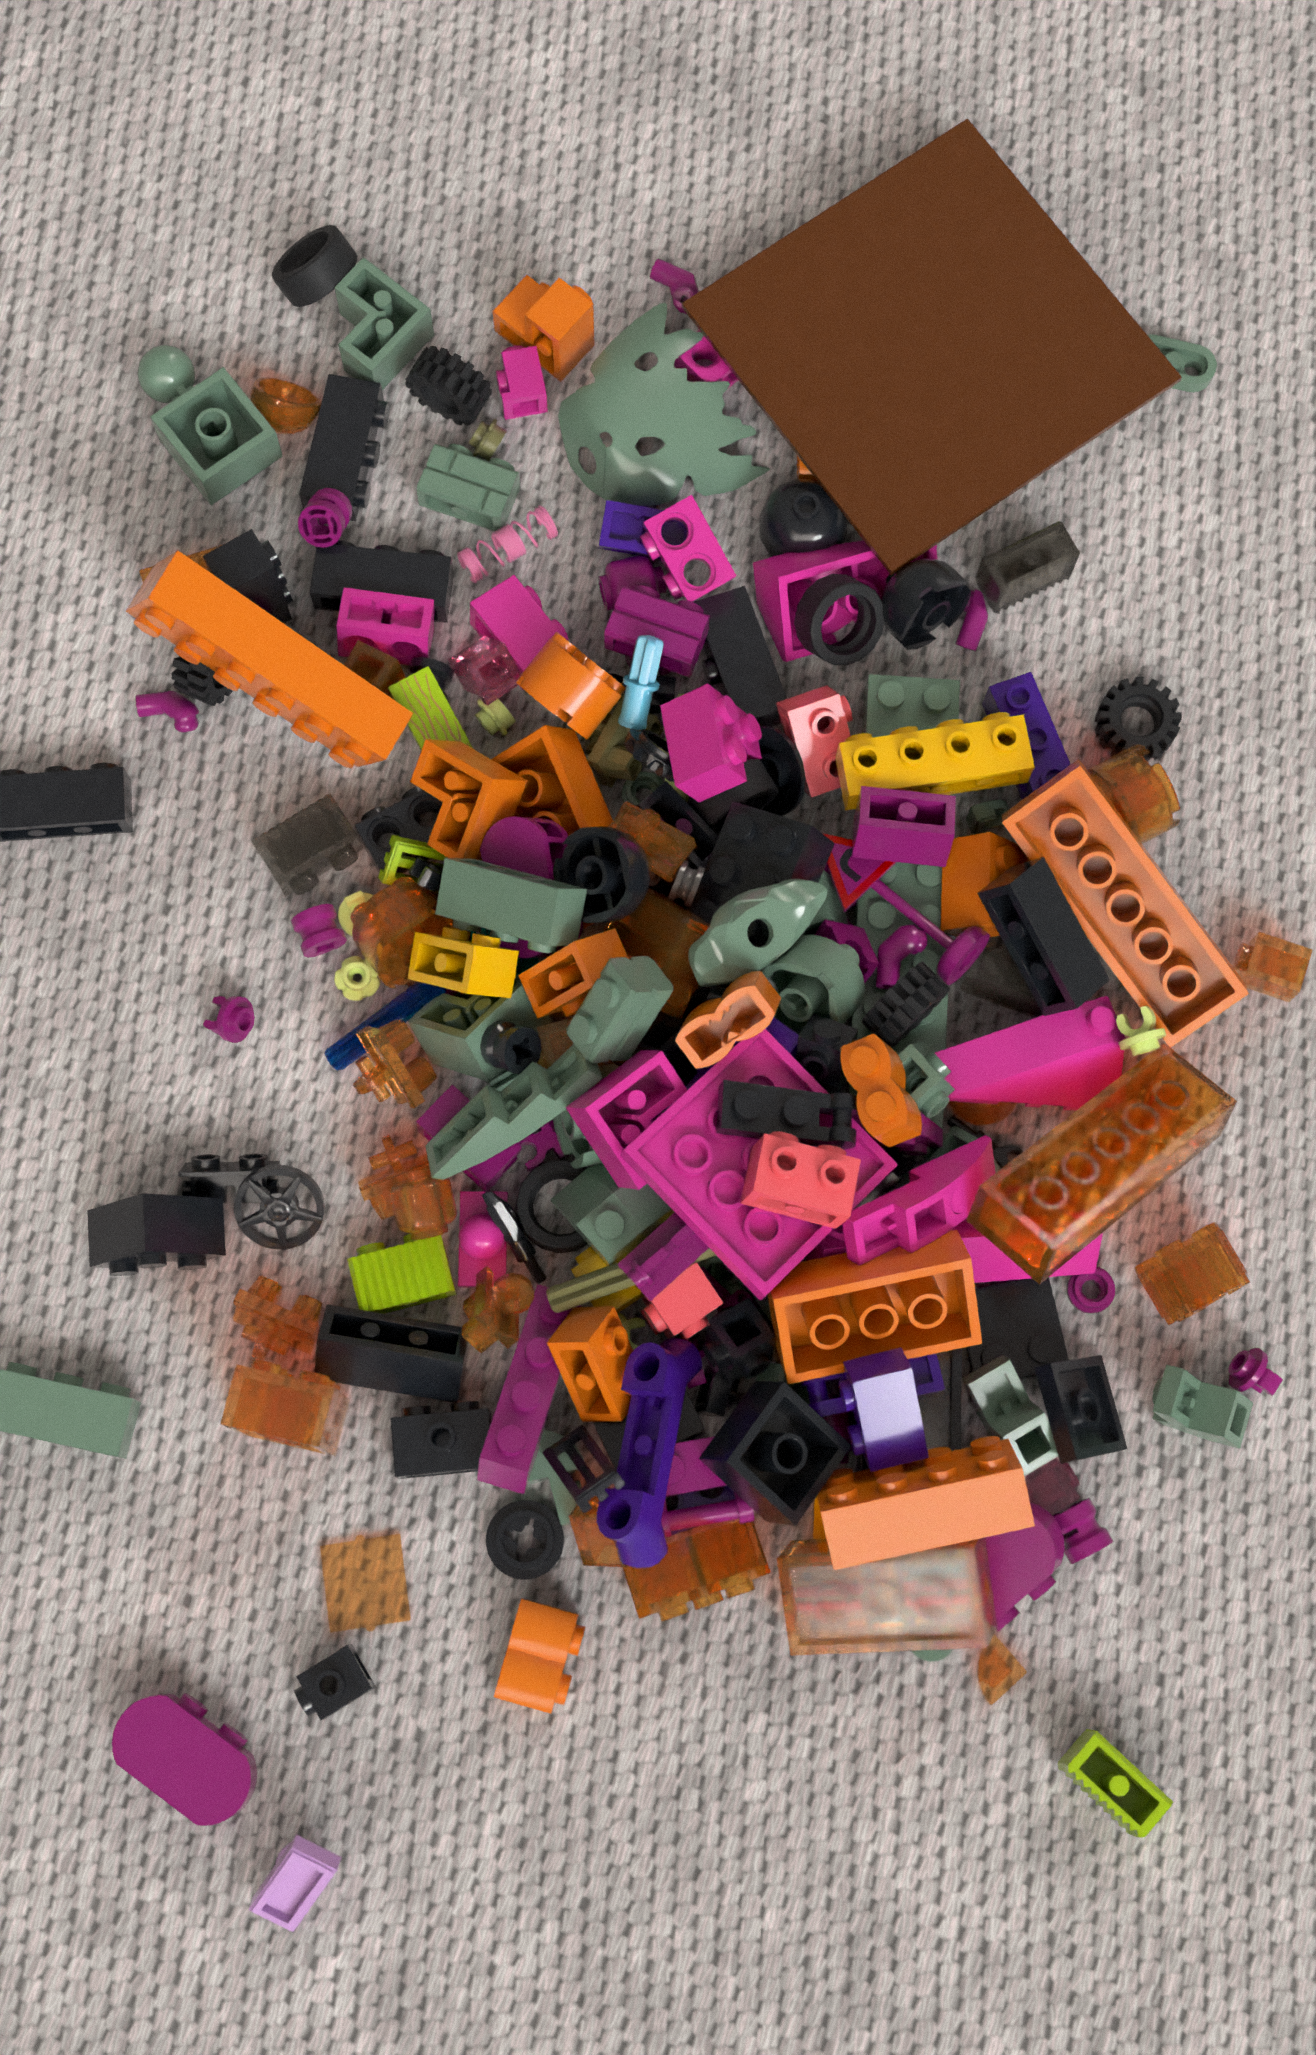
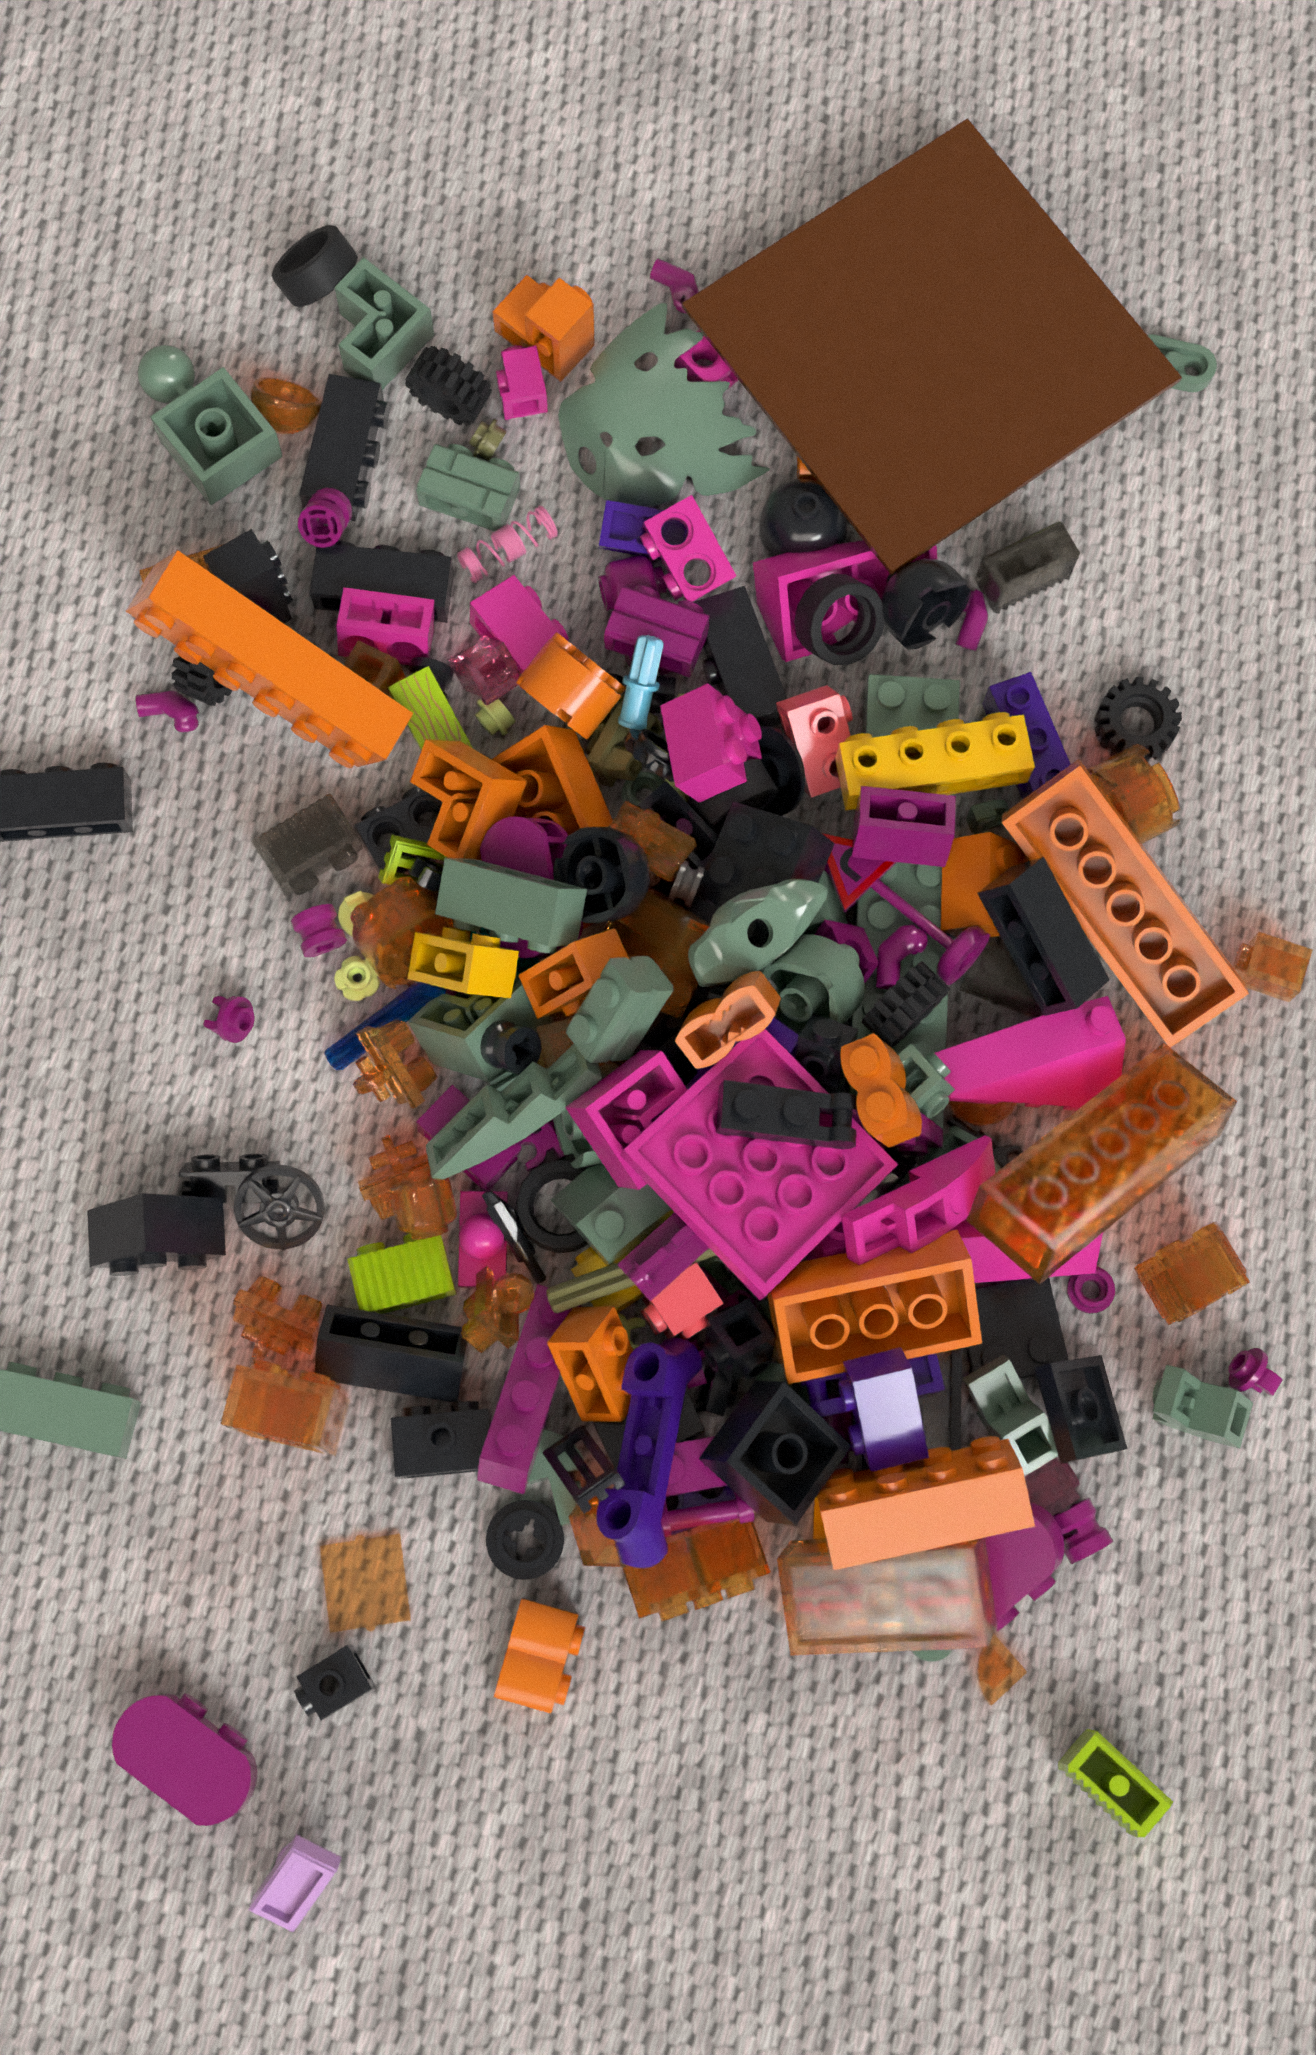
(801, 1179): coral brick -> none
(1141, 1039): yellowish green plate -> none

